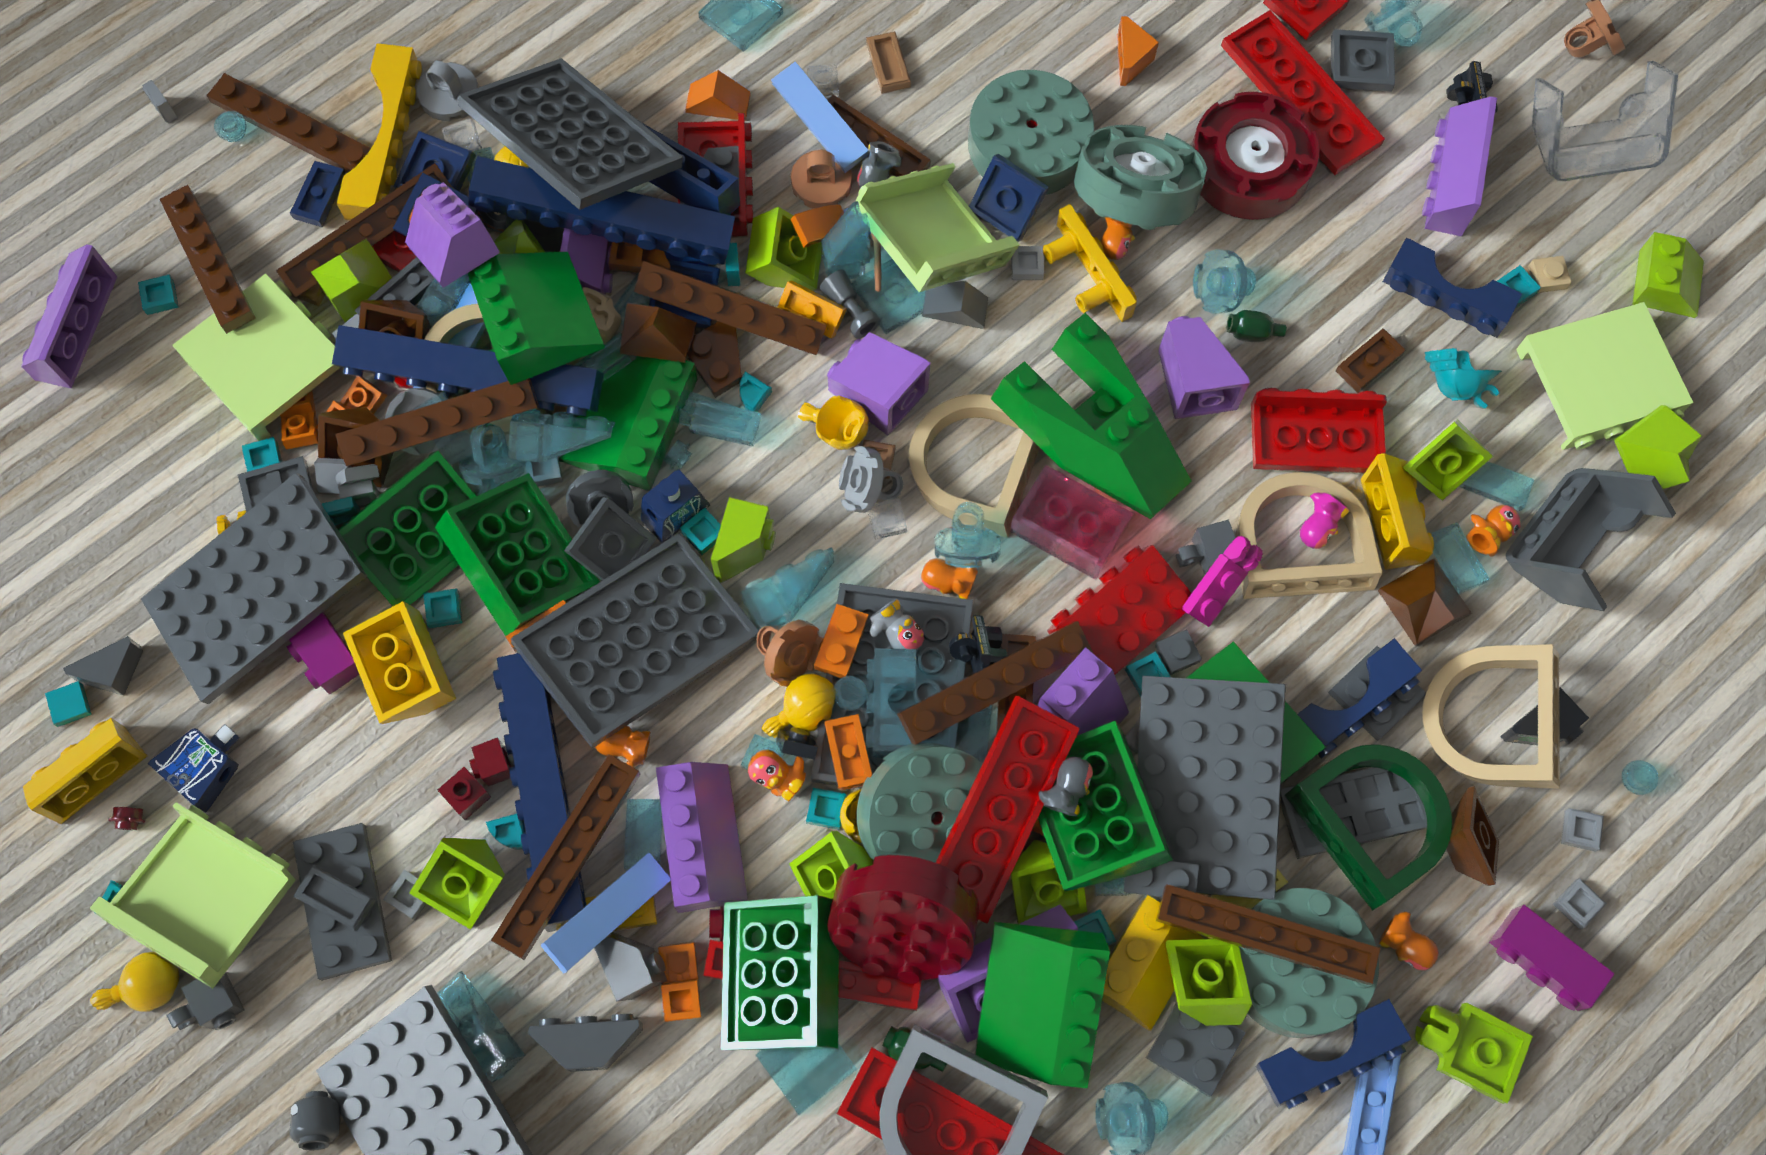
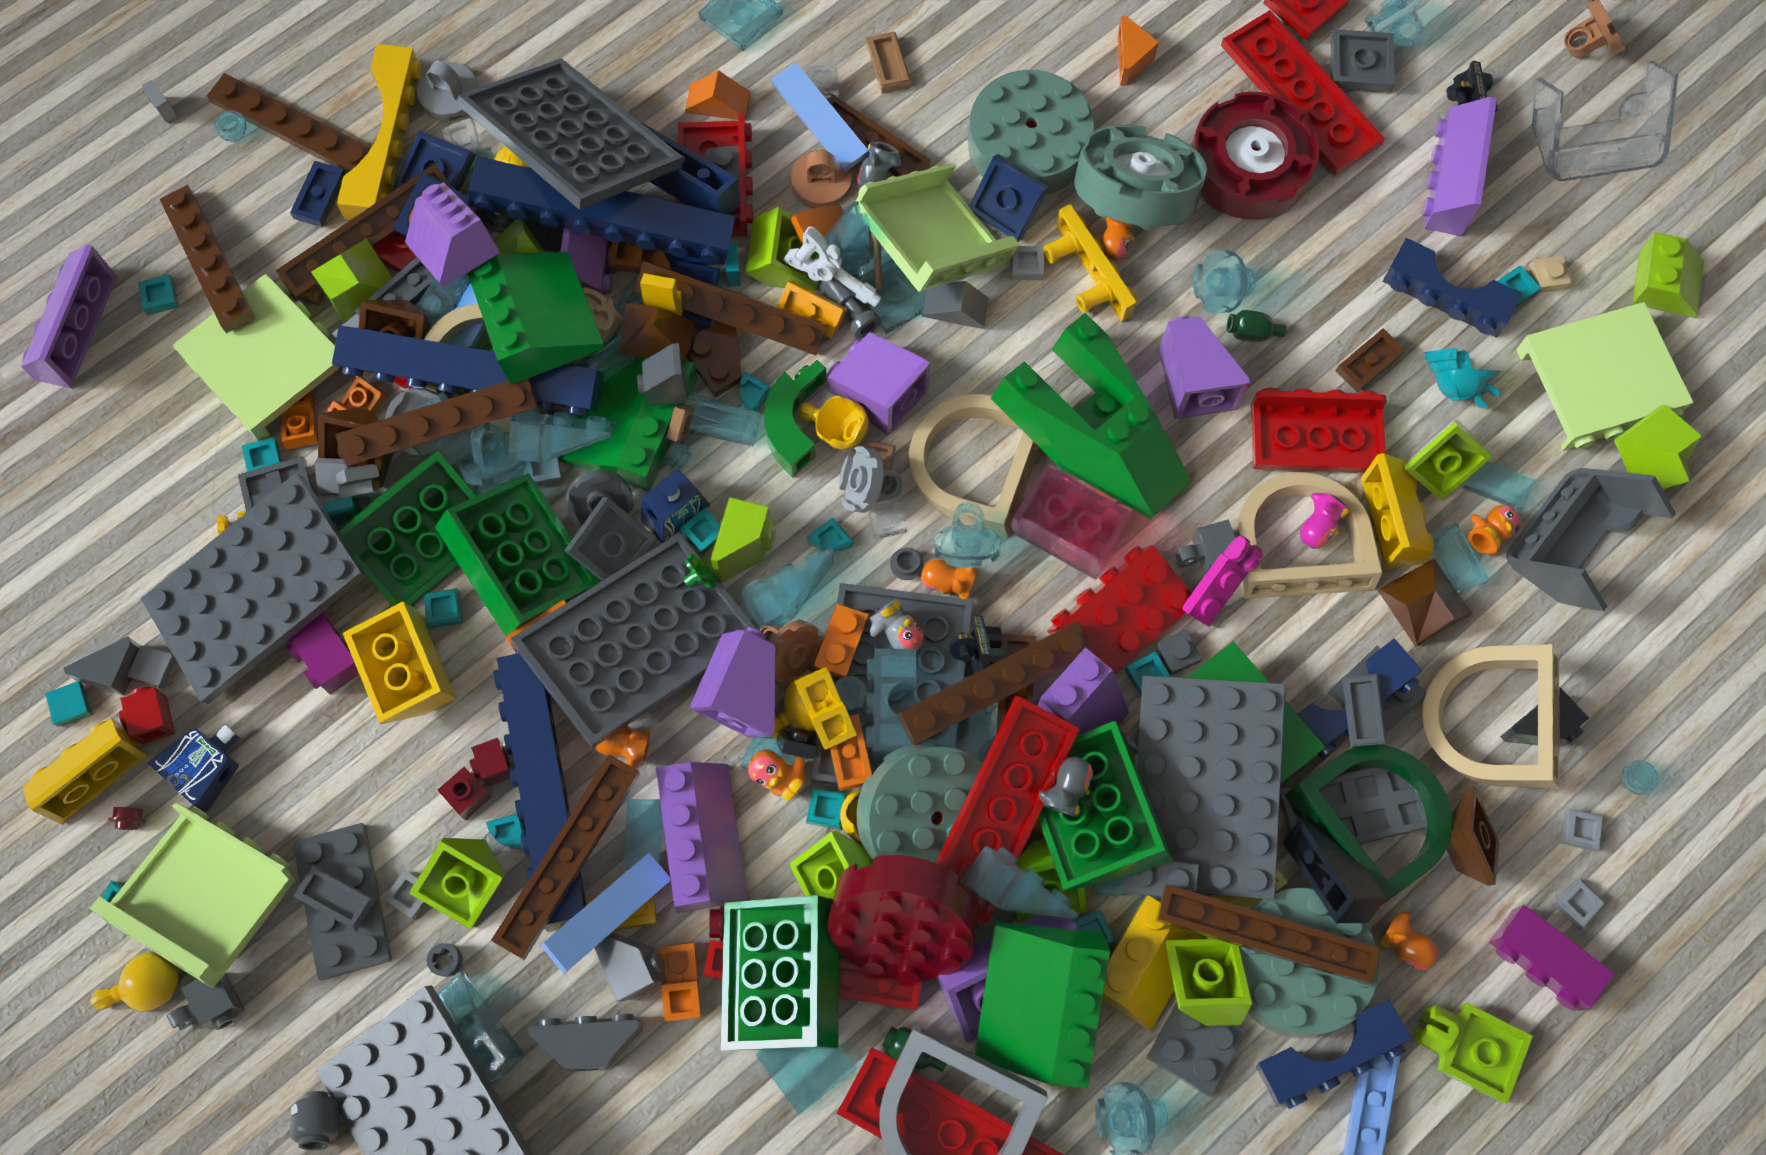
(146, 715): none -> red brick
(151, 667): none -> light grey tile
(441, 949): none -> dark grey bush
(661, 293): none -> yellow slope
(663, 377): none -> dark grey slope
(680, 422): none -> medium nougat tile
(699, 573): none -> green plant
(740, 684): none -> medium lavender slope
(786, 441): none -> green arch
(825, 708): none -> yellow slope
(827, 265): none -> white piece
(829, 536): none -> teal tile
(906, 563): none -> dark grey plate
(1008, 888): none -> clear light blue slope
(1336, 877): none -> black slope
(1364, 710): none -> dark grey tile

